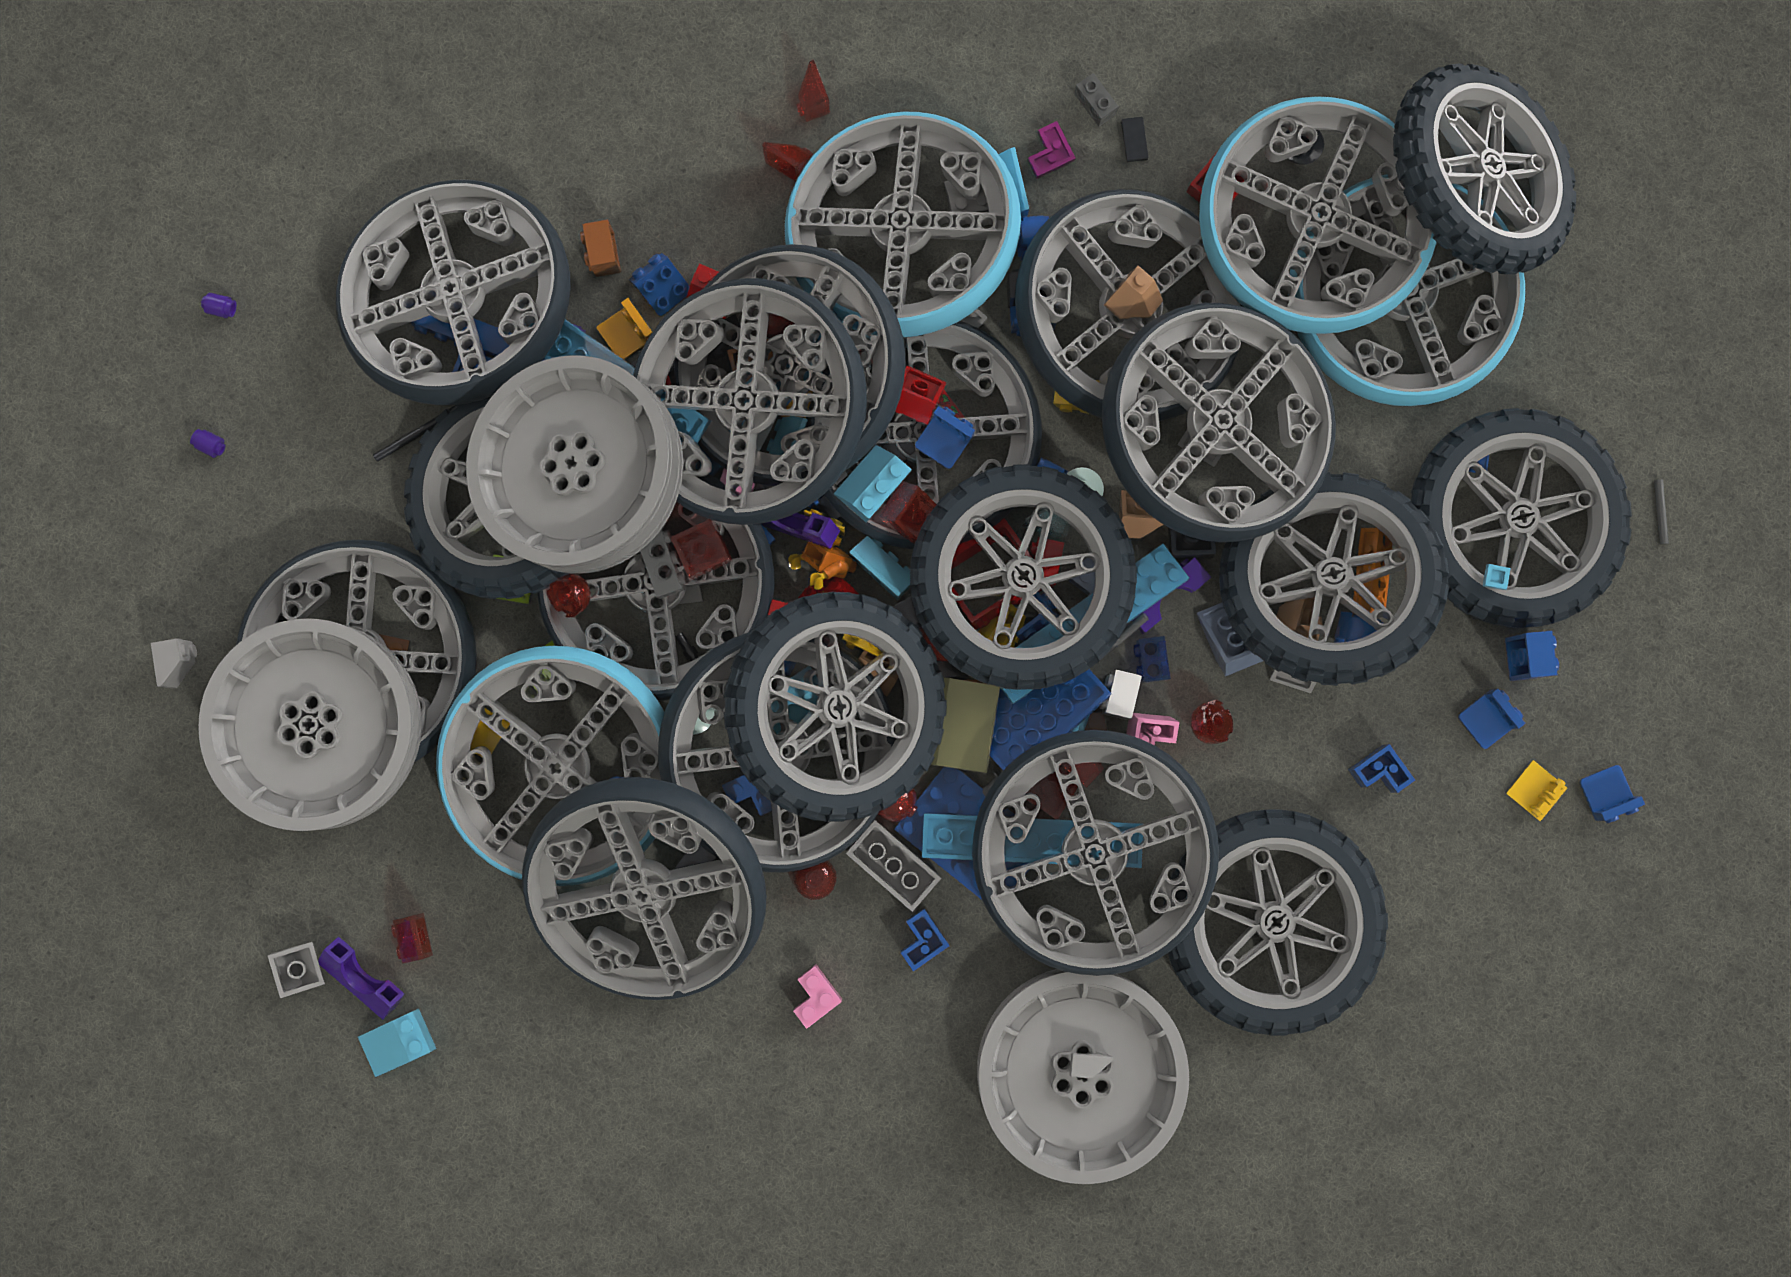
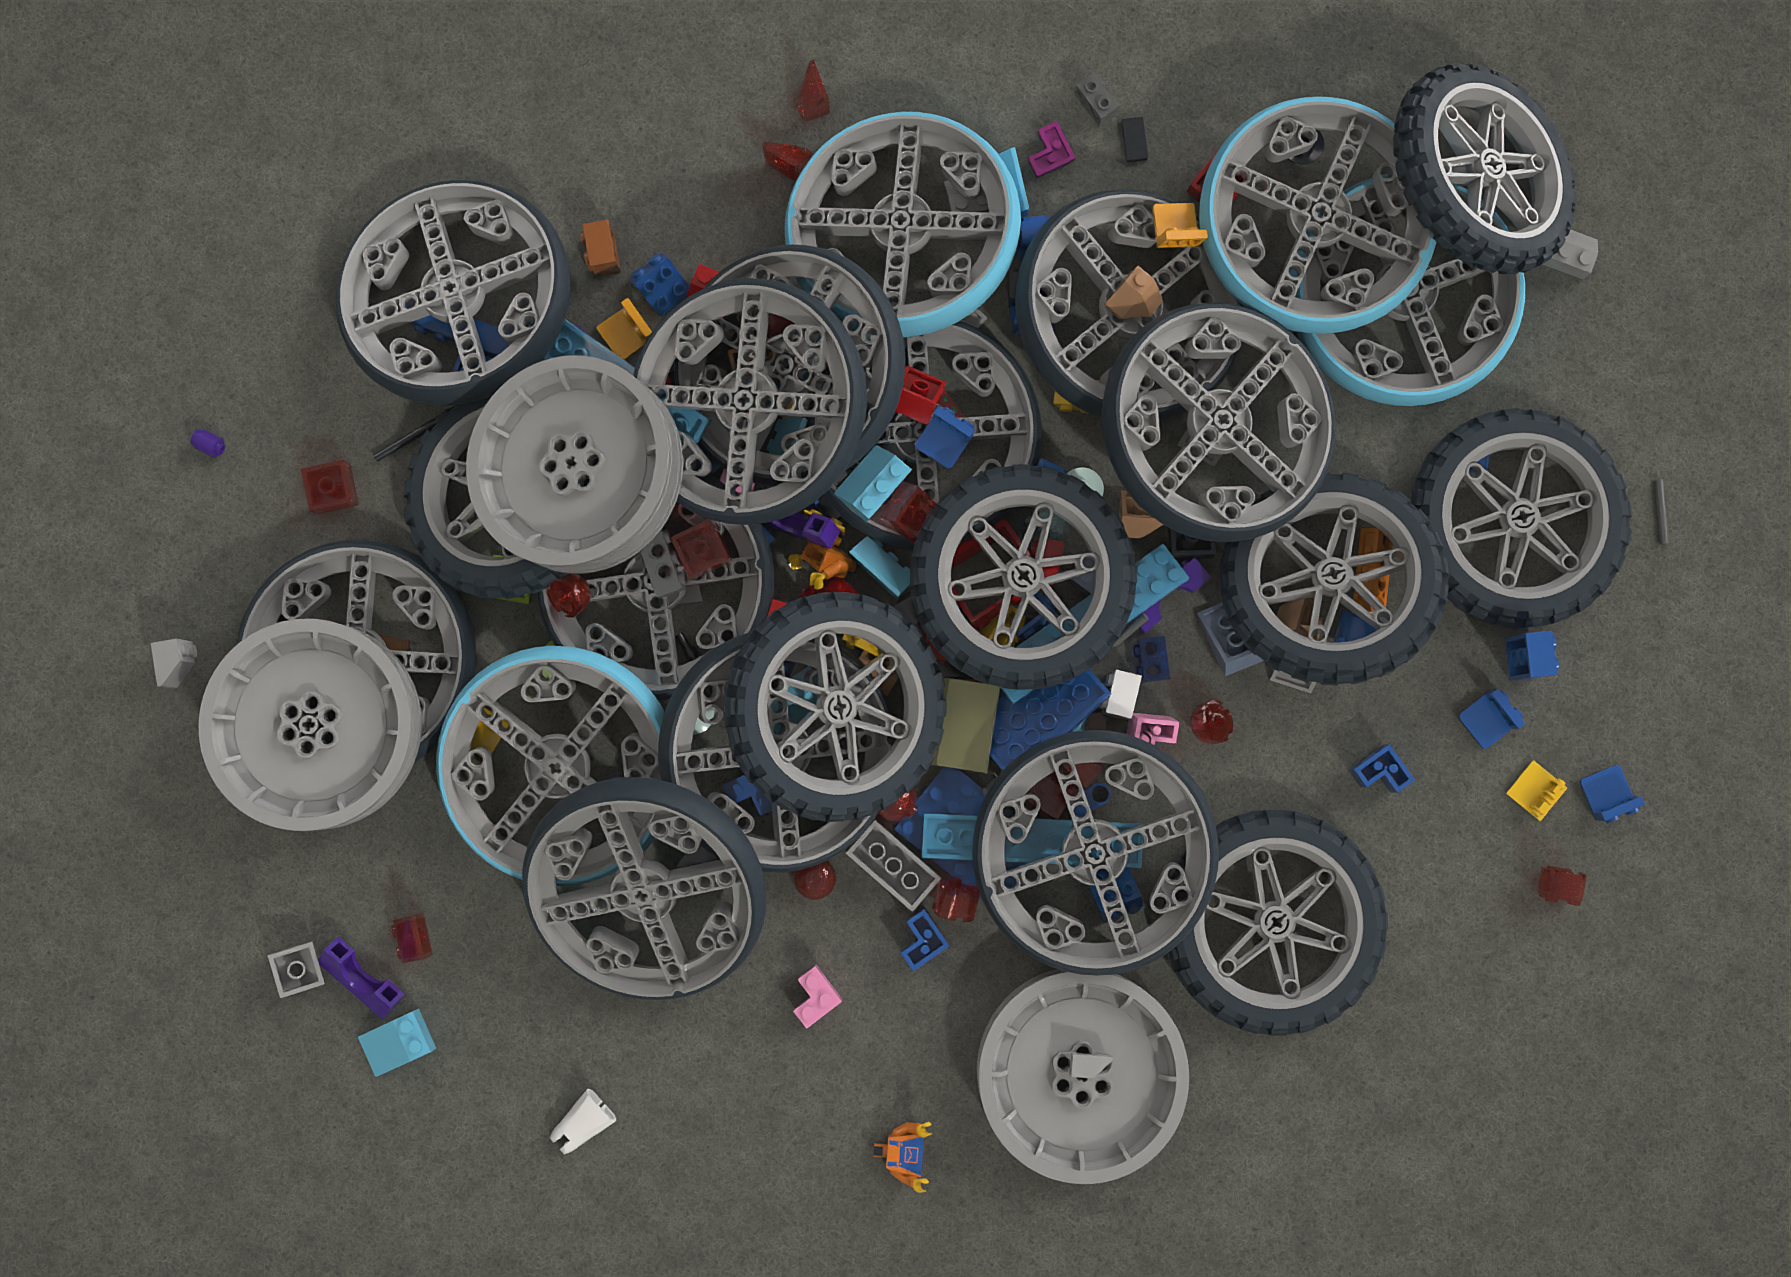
(218, 305): dark purple brick -> none
(329, 487): none -> clear red brick
(583, 1121): none -> white piece
(905, 1153): none -> torso
(956, 900): none -> clear red brick
(1080, 810): none -> blue piece
(1129, 892): none -> blue bracket
(1177, 226): none -> light orange bracket
(1496, 577): medium azure plate -> none
(1561, 884): none -> clear red brick
(1576, 255): none -> light grey slope

